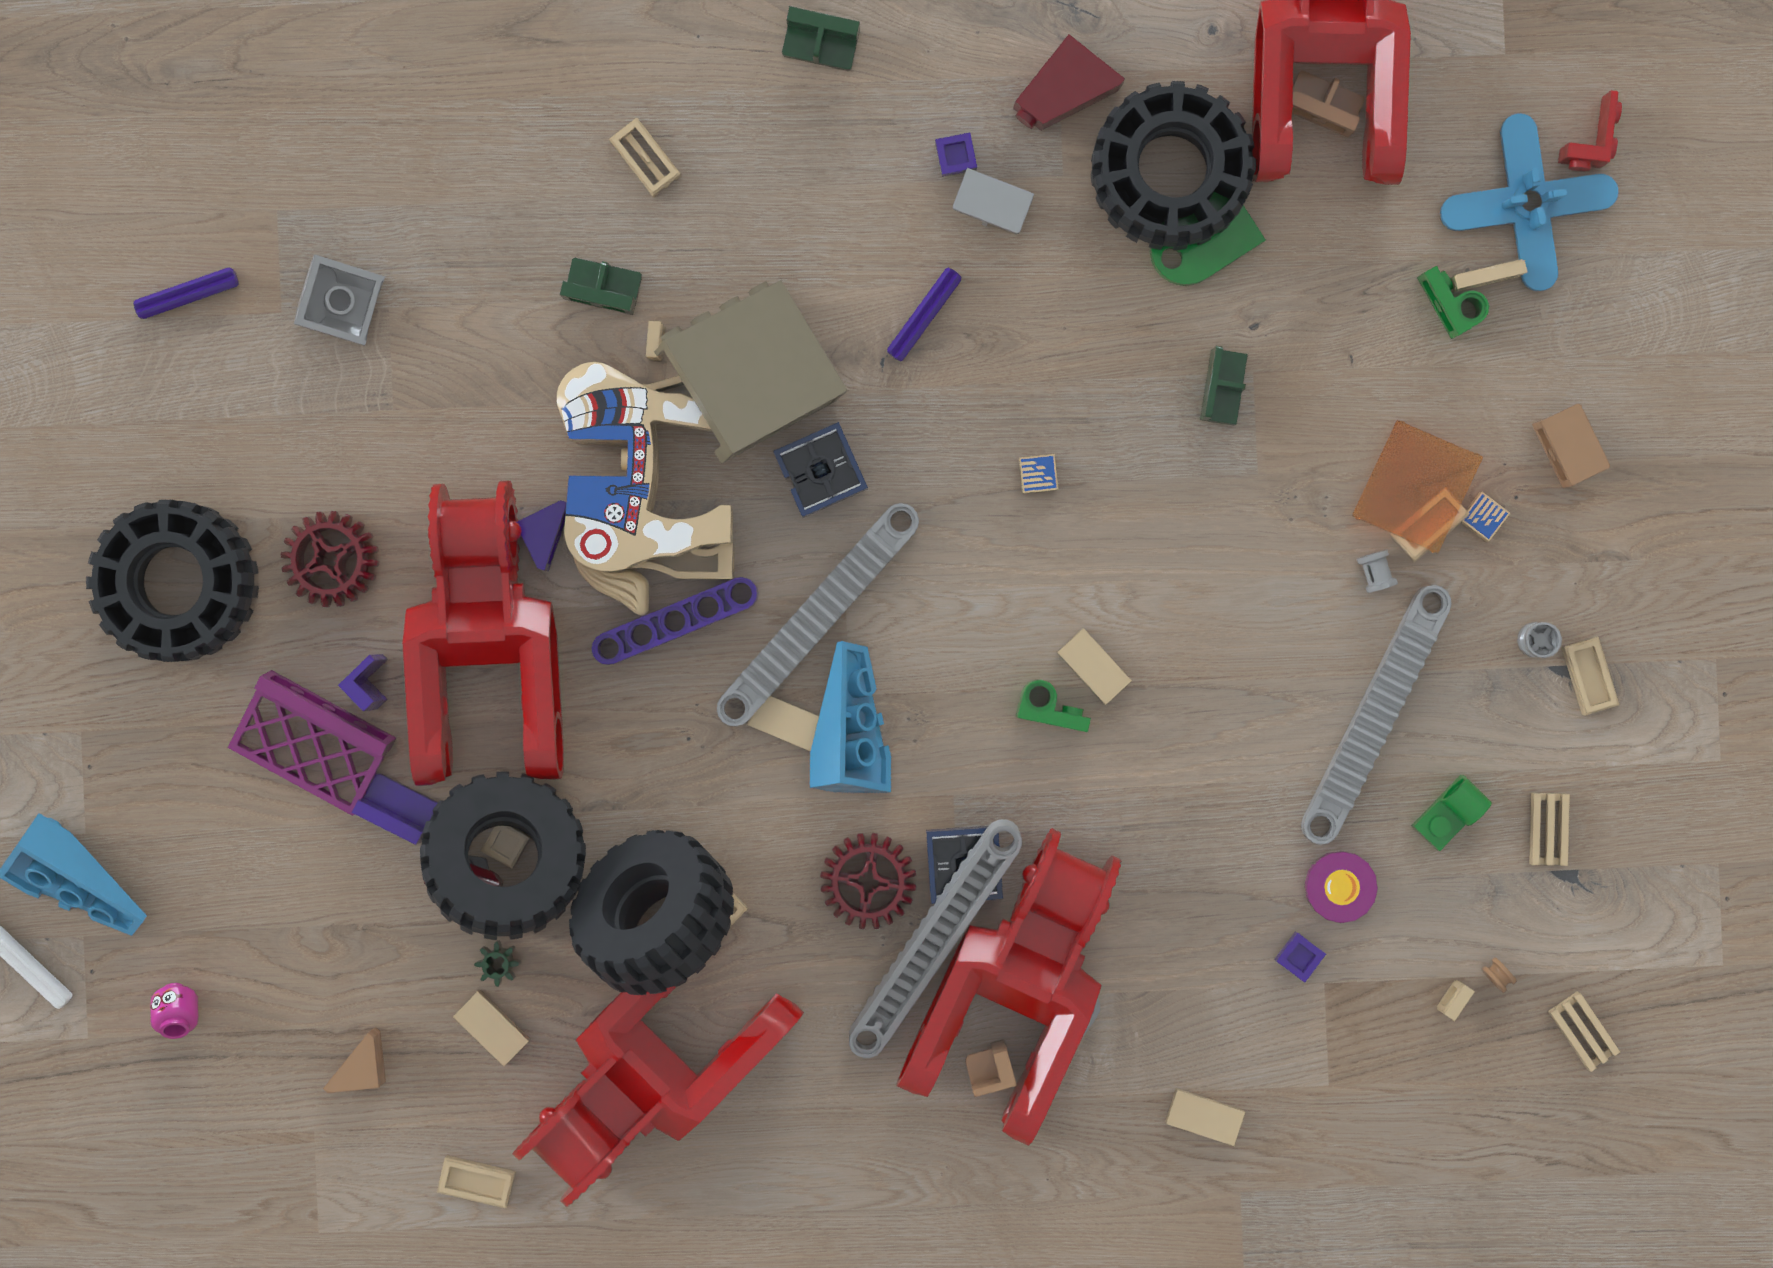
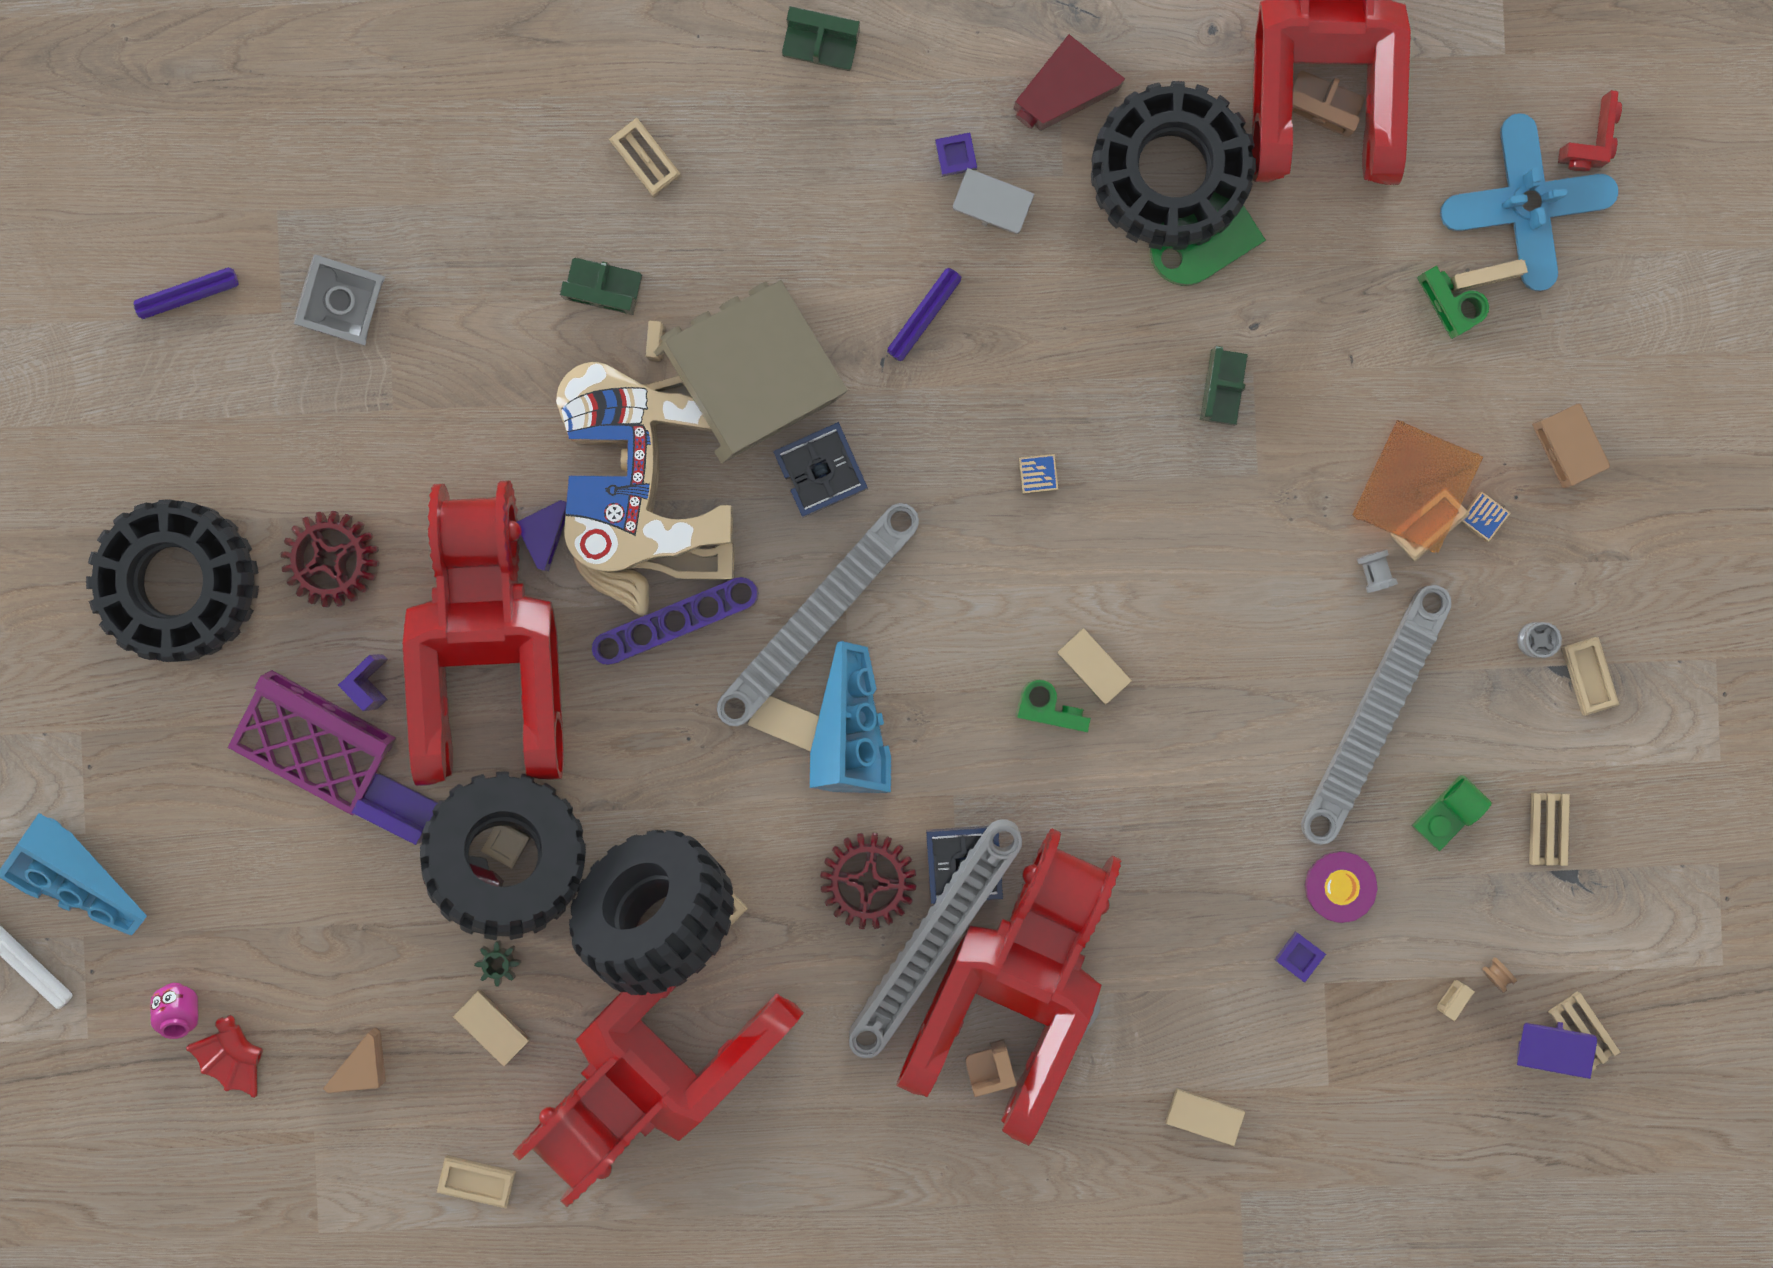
(228, 1057): none -> red arm
(1557, 1050): none -> dark purple panel

